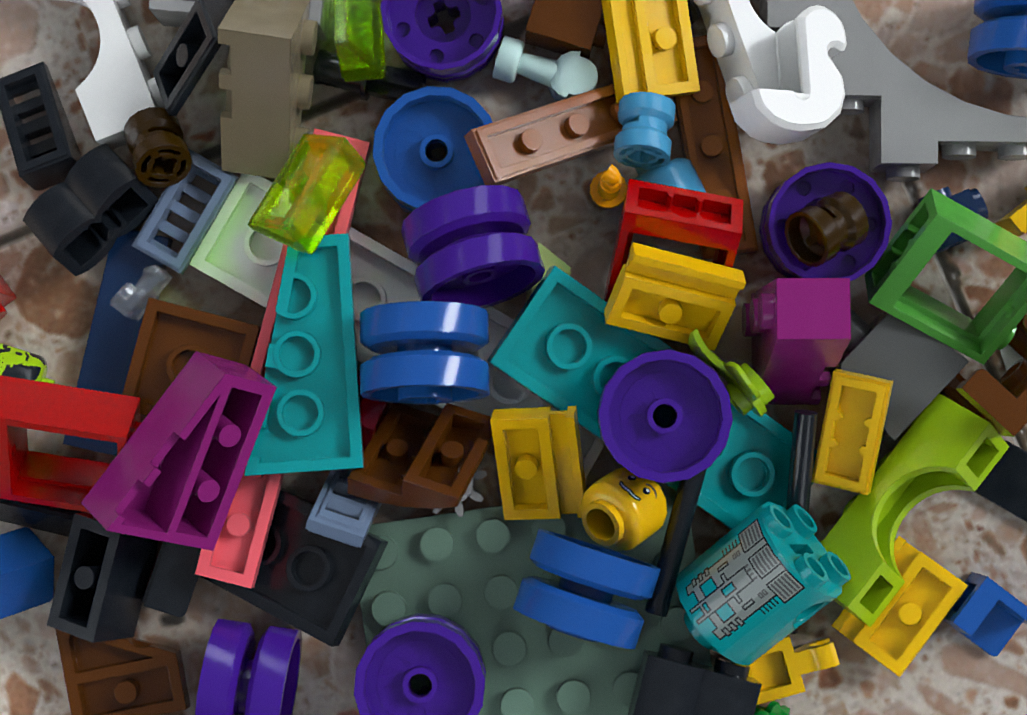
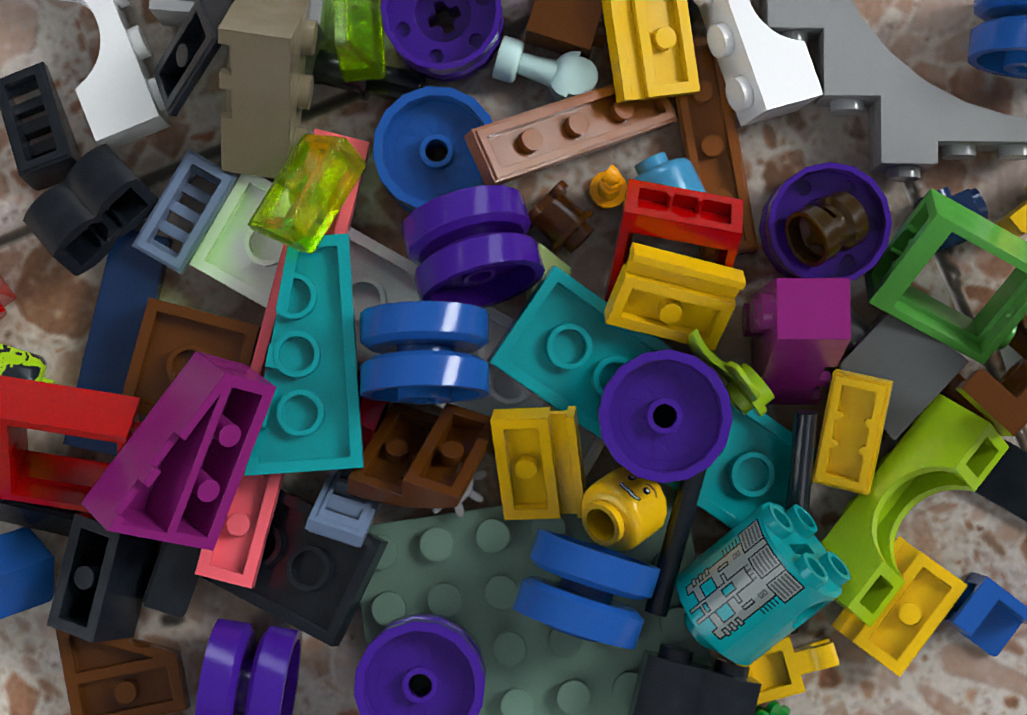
(132, 300): clear tile -> none
(157, 147): dark brown wheel -> none
(561, 219): none -> reddish brown brick
(644, 131): dark azure wheel -> none
(809, 82): white animal -> none

